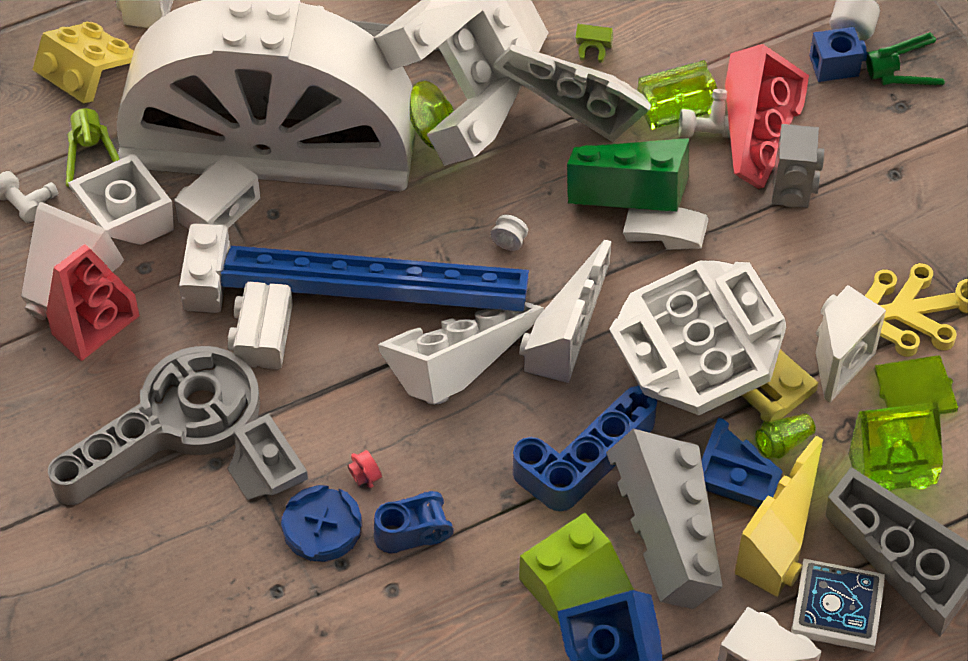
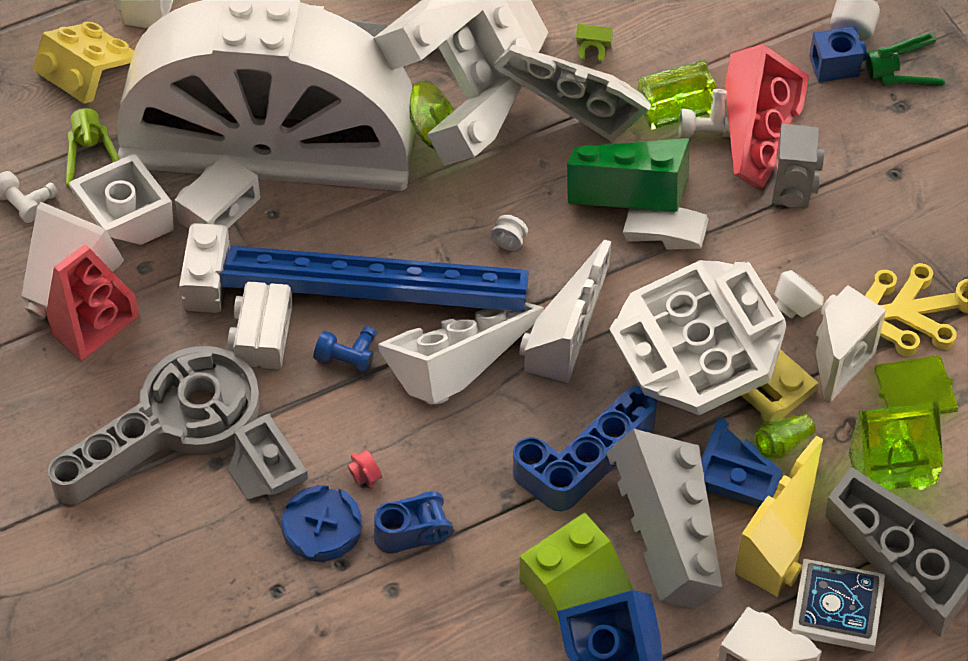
(358, 355): none -> blue piece
(797, 295): none -> white cone

